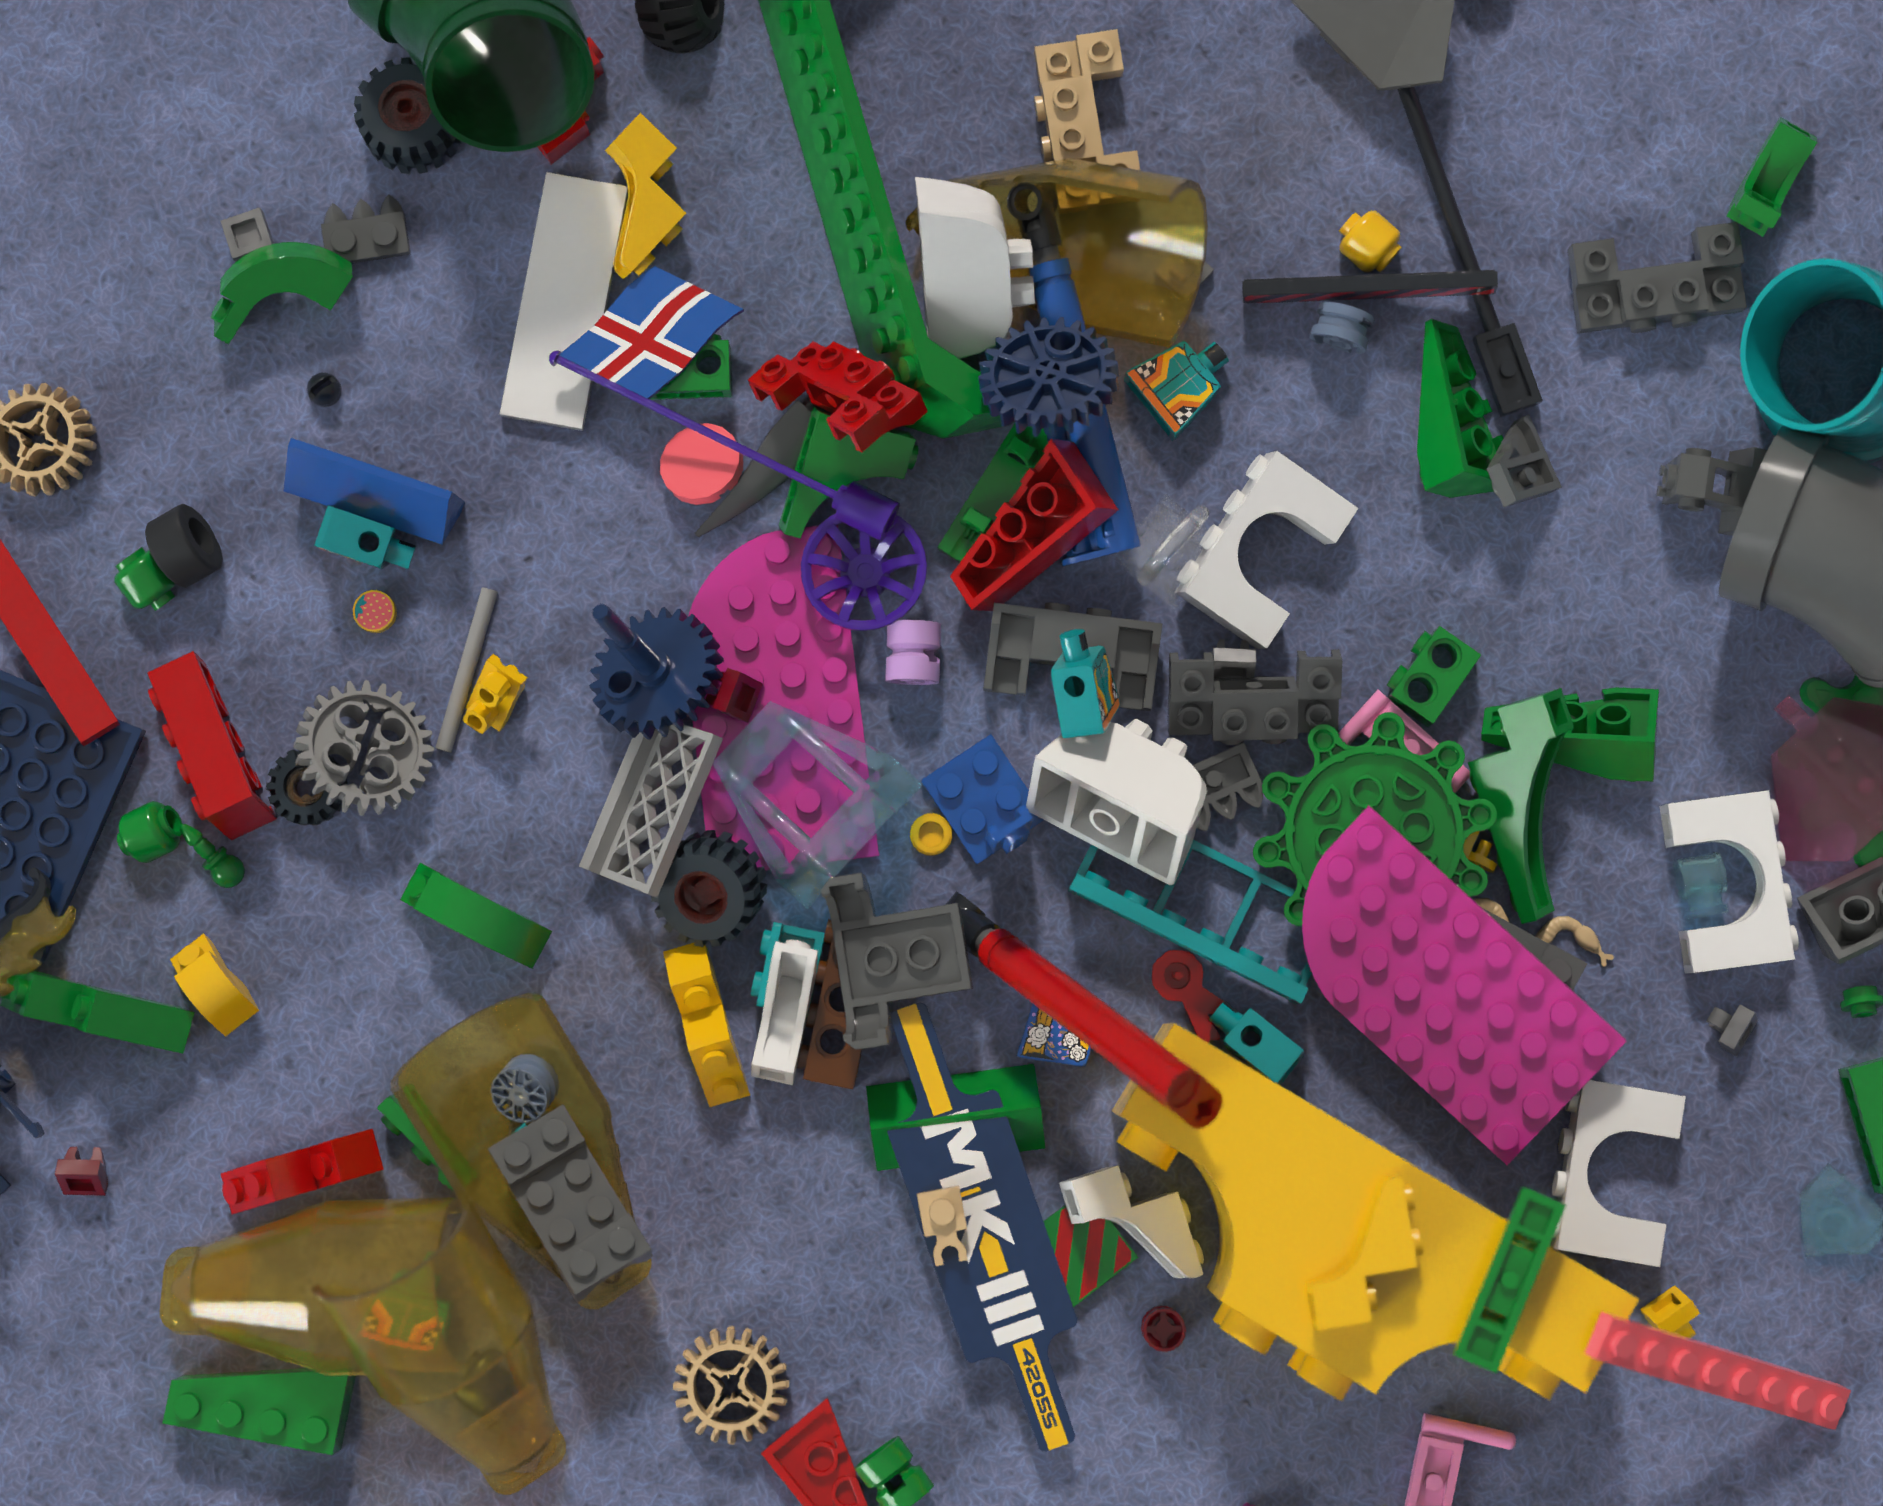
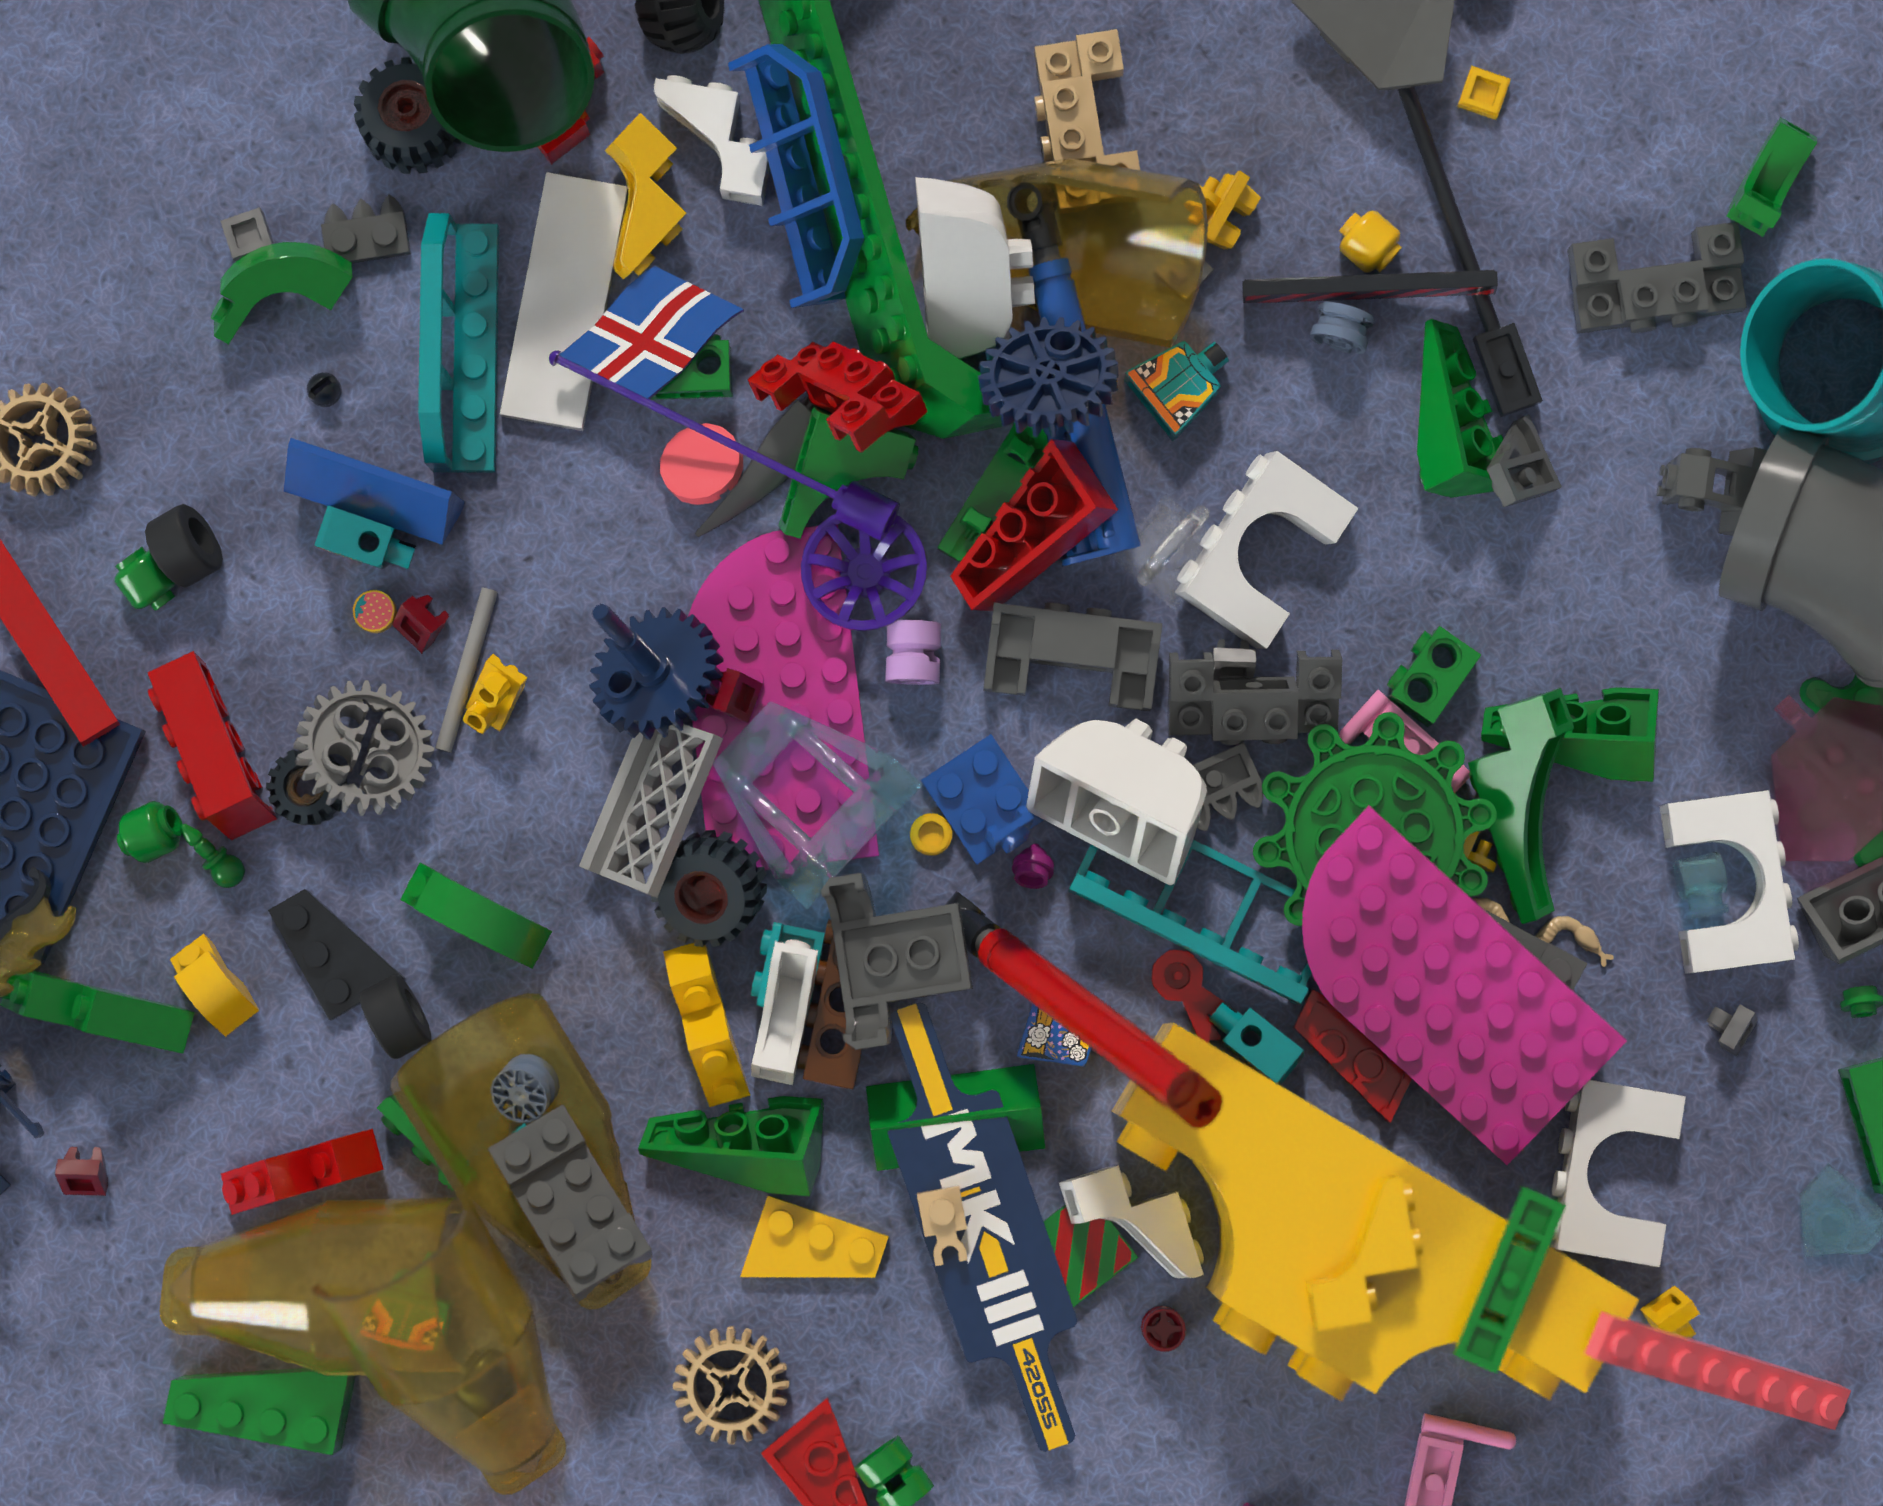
(329, 953): none -> black wing
(395, 1017): none -> black tyre
(418, 623): none -> dark red tile
(474, 345): none -> teal plate
(713, 117): none -> white arch
(759, 1149): none -> green wedge
(801, 206): none -> blue plate
(811, 1244): none -> yellow wing
(1033, 867): none -> magenta plate
(1083, 687): teal torso -> none
(1221, 198): none -> yellow hips
(1352, 1055): none -> red wing
(1483, 92): none -> yellow tile

